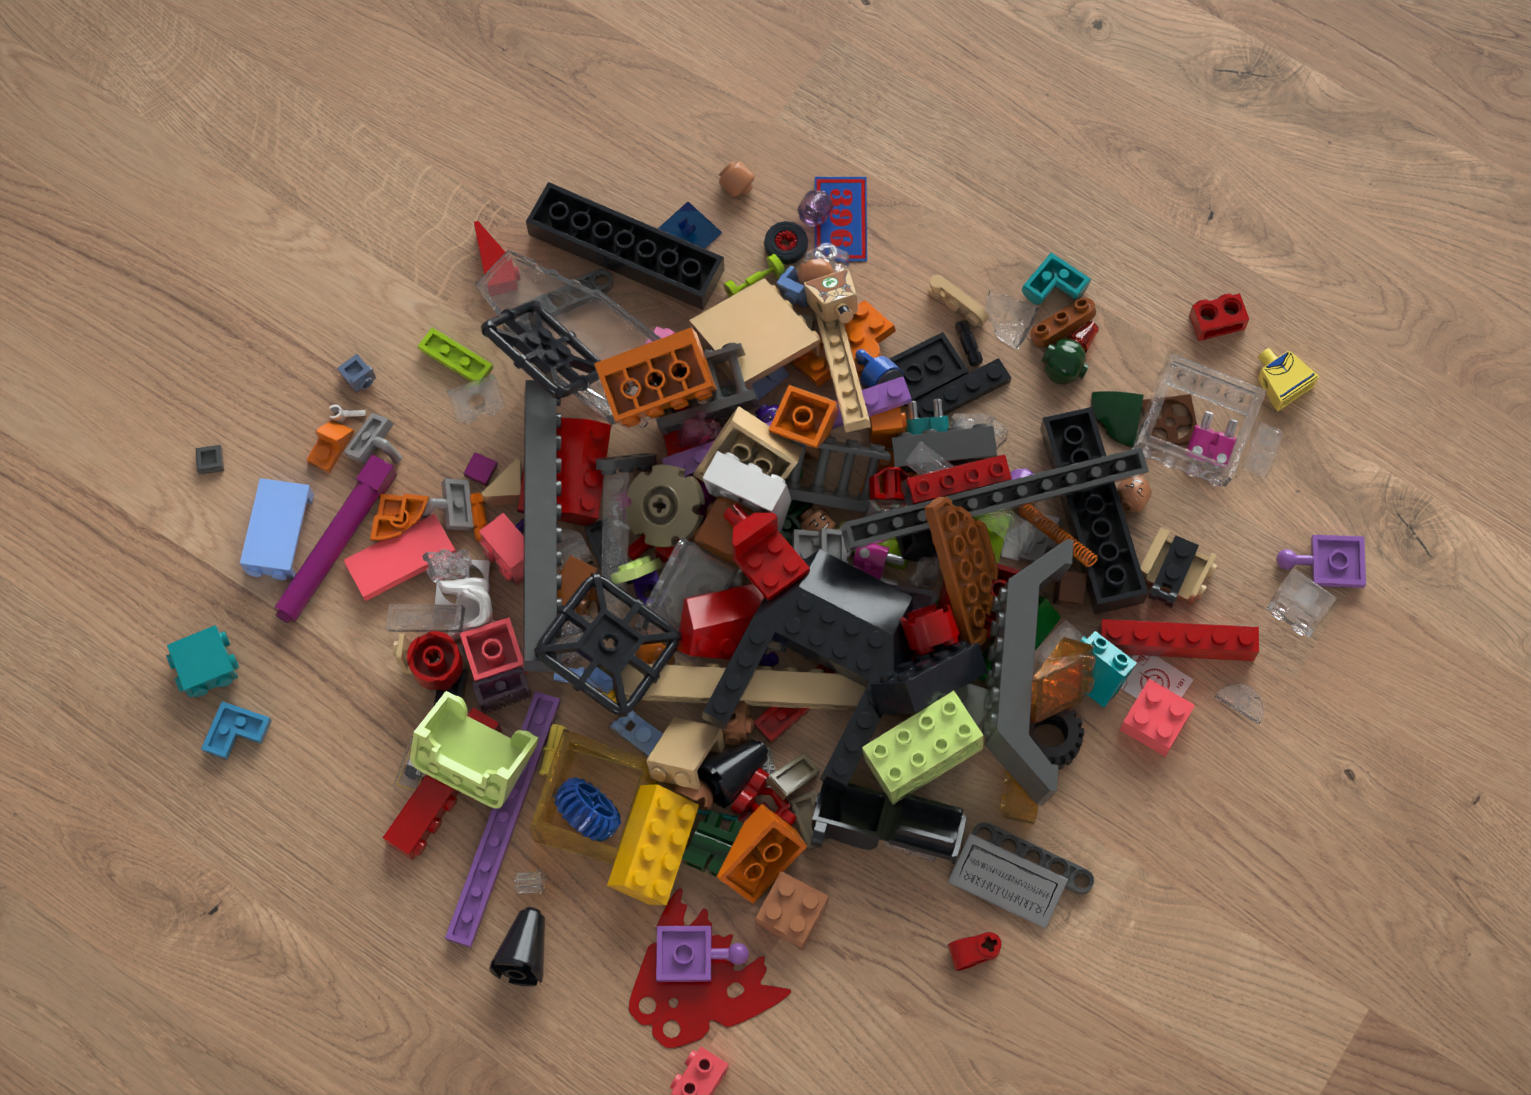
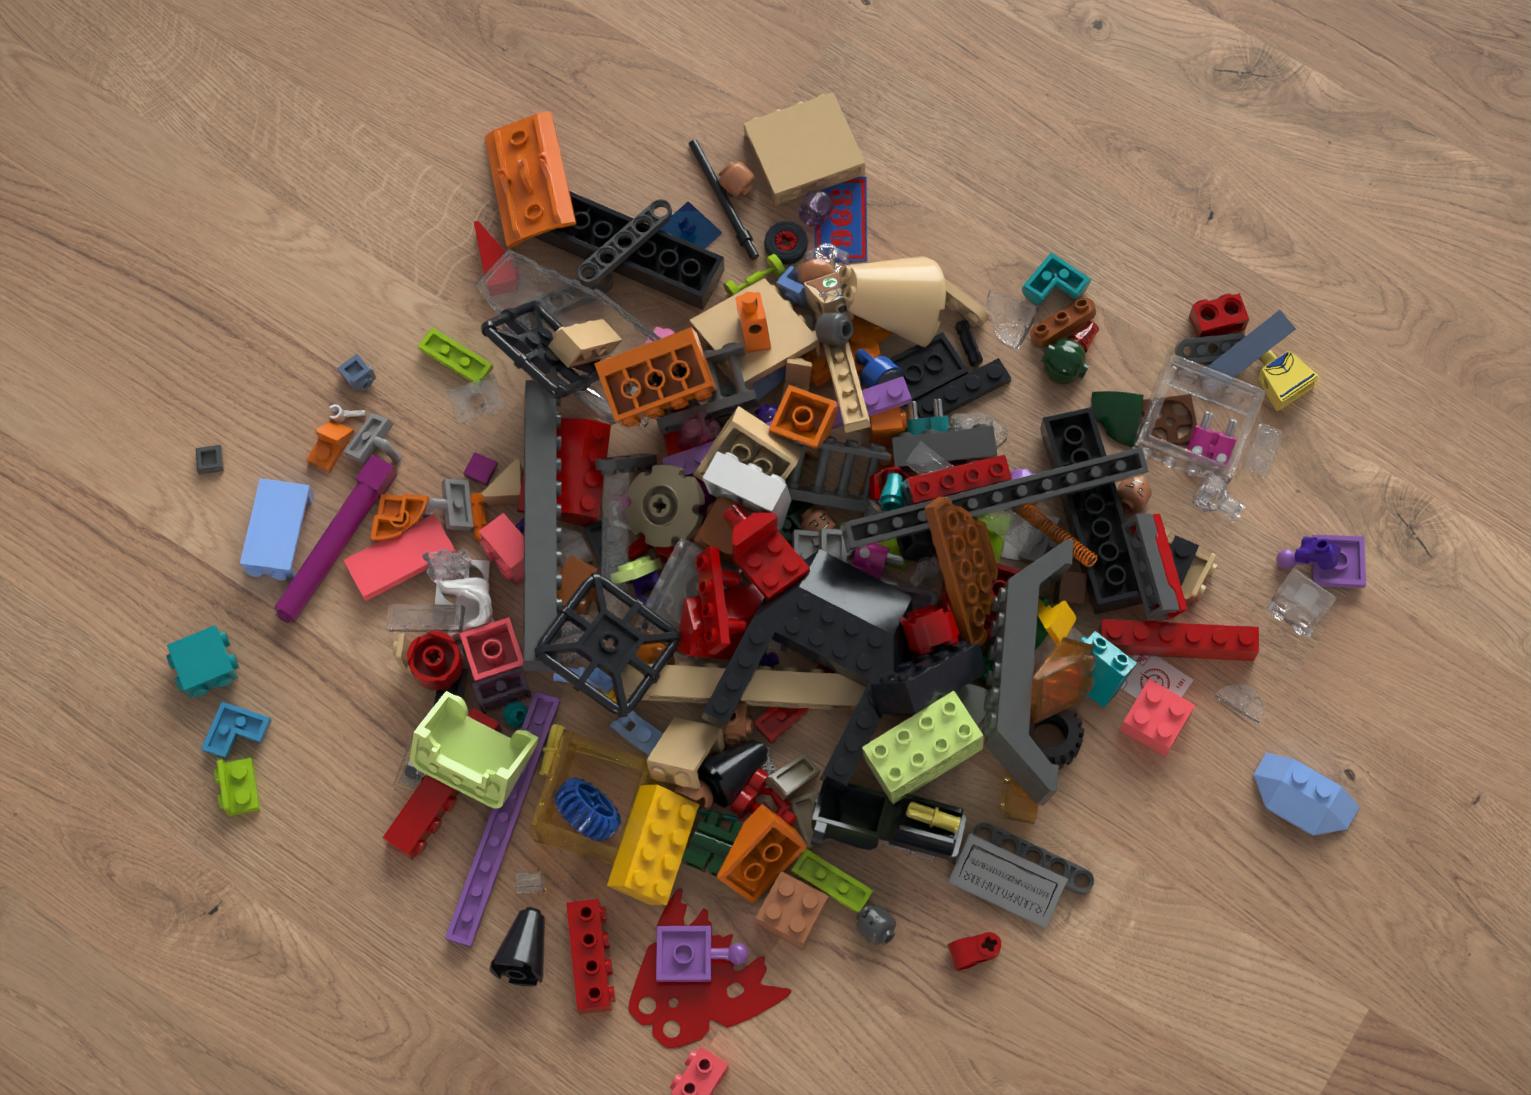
(237, 786): none -> lime bracket
(510, 712): none -> teal plate
(529, 178): none -> orange hinge
(584, 342): none -> tan brick
(589, 956): none -> red brick
(619, 253): none -> dark grey beam
(713, 610): none -> red plate
(743, 236): none -> black bar
(751, 312): none -> orange torso
(797, 374): none -> tan bracket
(805, 148): none -> tan panel
(832, 881): none -> lime plate
(833, 328): none -> dark grey head
(875, 925): none -> dark grey head
(892, 494): none -> teal cone
(897, 295): none -> tan cone
(933, 817): none -> light yellow axle
(1056, 620): none -> yellow slope
(1154, 566): none -> dark grey piece
(1199, 347): none -> dark grey plate
(1213, 496): none -> clear connector
(1253, 345): none -> sand blue tile
(1303, 796): none -> light blue wedge
(1318, 551): none -> dark purple plate

